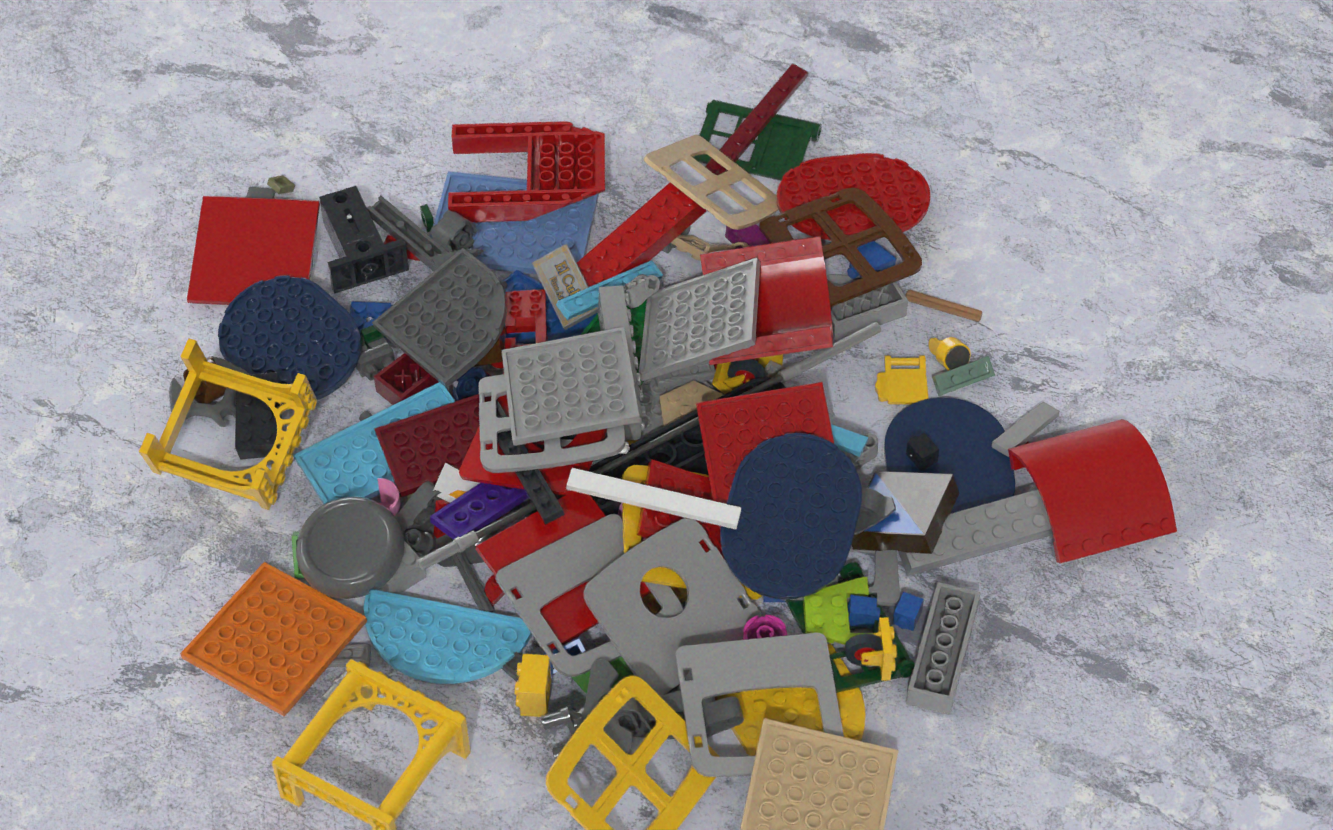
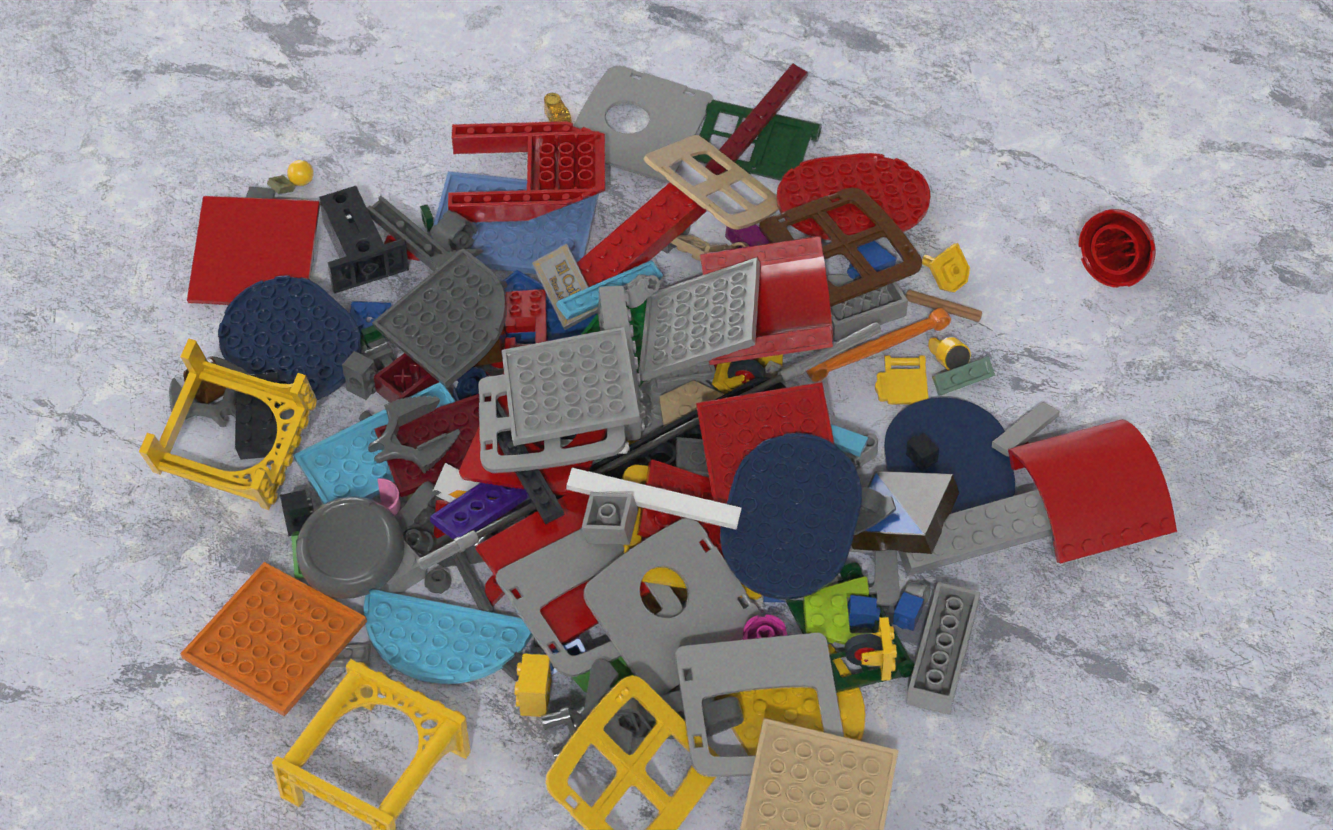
(296, 510): none -> black brick
(300, 172): none -> yellow piece
(359, 375): none -> dark grey brick
(400, 413): none -> dark grey piece
(437, 586): none -> dark grey plate
(555, 108): none -> clear yellow piece
(609, 518): none -> light grey brick
(670, 113): none -> light grey door
(691, 456): none -> dark grey tile
(919, 591): none -> light grey piece
(938, 319): none -> orange piece
(949, 268): none -> yellow piece
(1117, 248): none -> red cone

